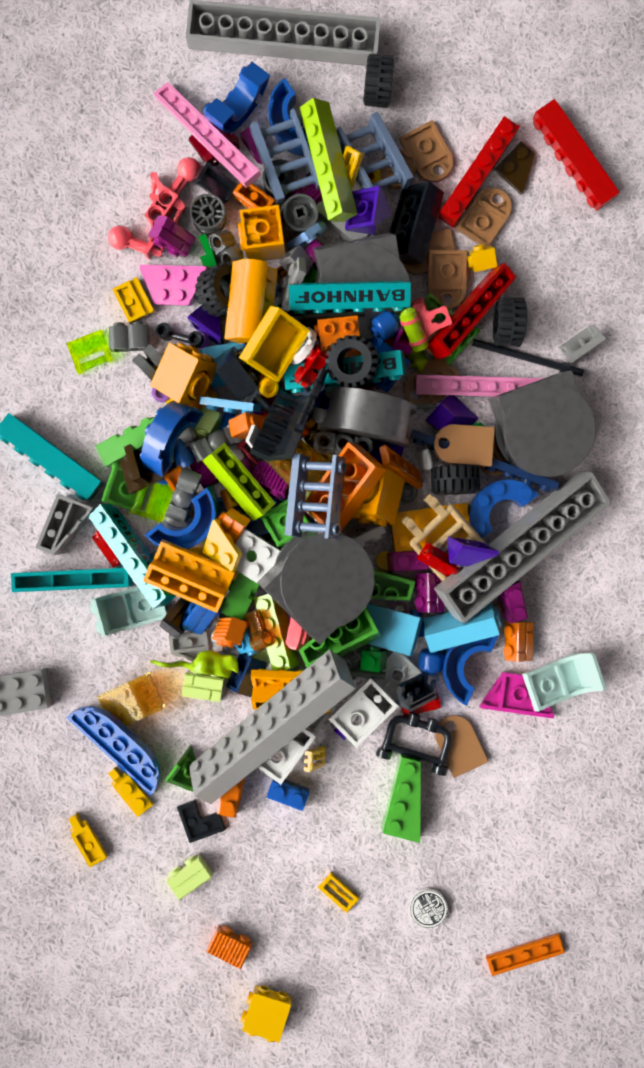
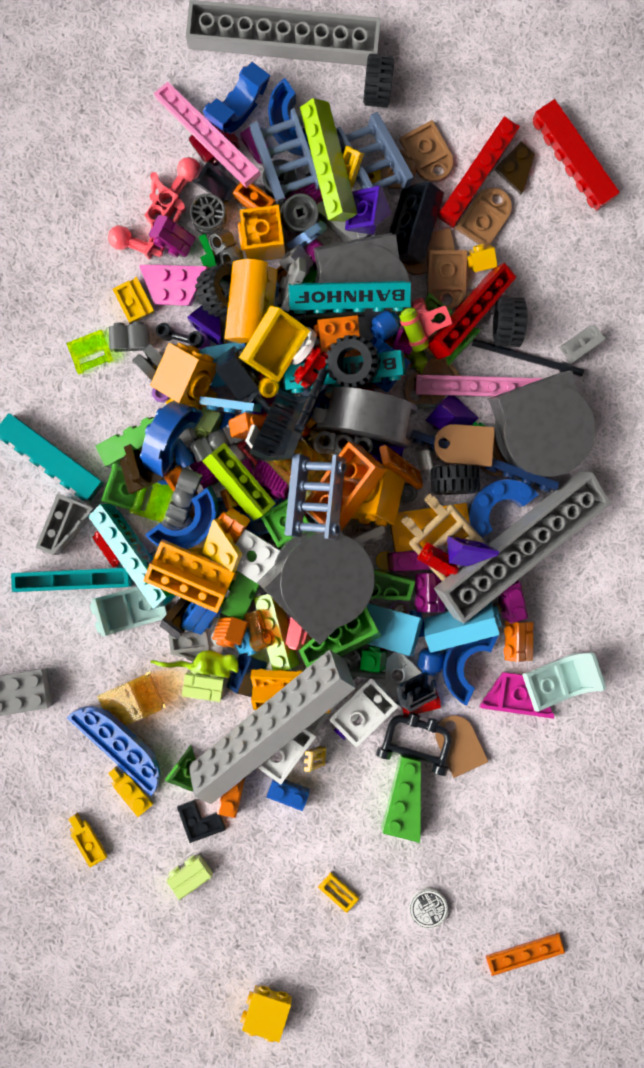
(229, 946): orange brick -> none

